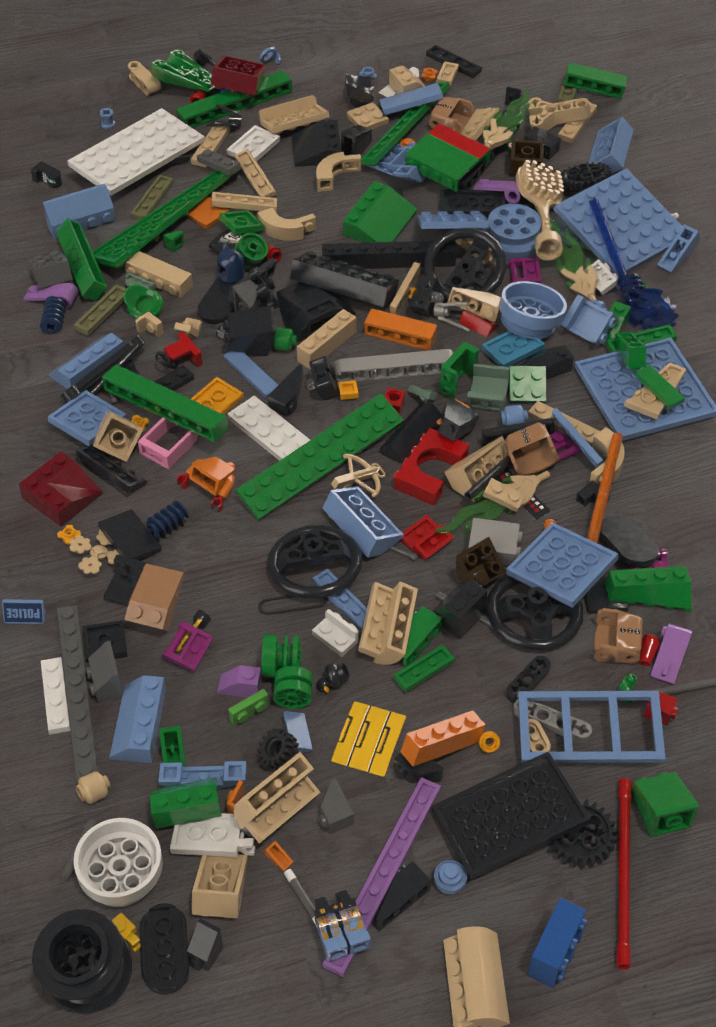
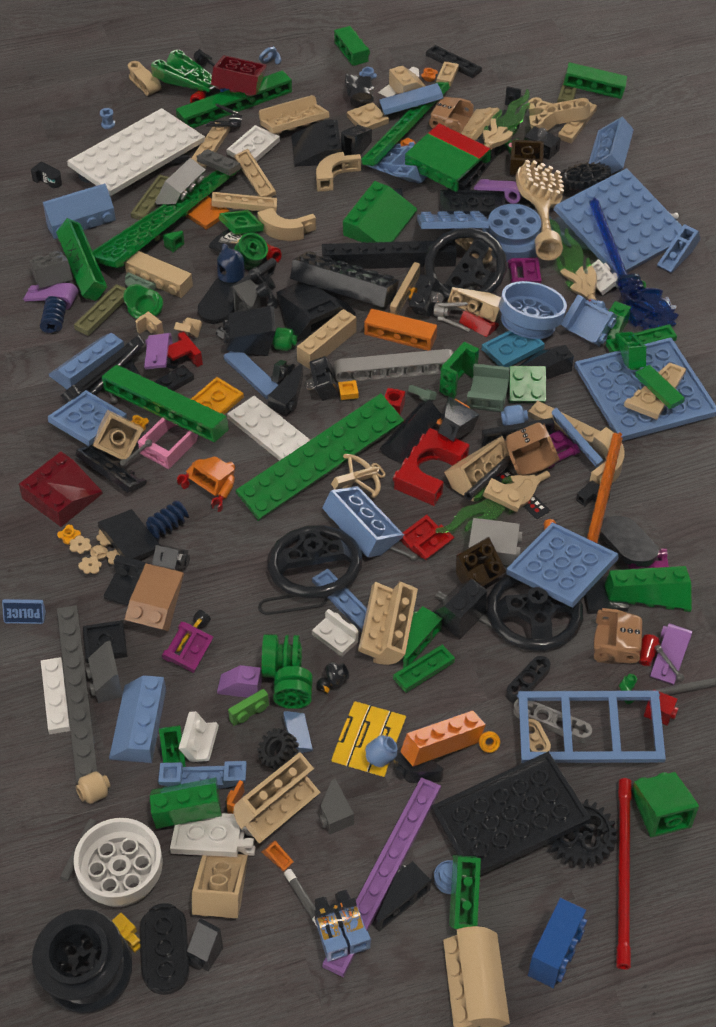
(124, 462): none -> dark grey hinge
(157, 350): none -> medium lavender door
(170, 557): none -> black piece
(181, 182): none -> light grey slope
(198, 738): none -> white bracket
(280, 370): none -> black plate
(351, 45): none -> green brick
(381, 751): none -> medium blue head
(464, 891): none -> green brick
(680, 677): none -> dark grey hinge

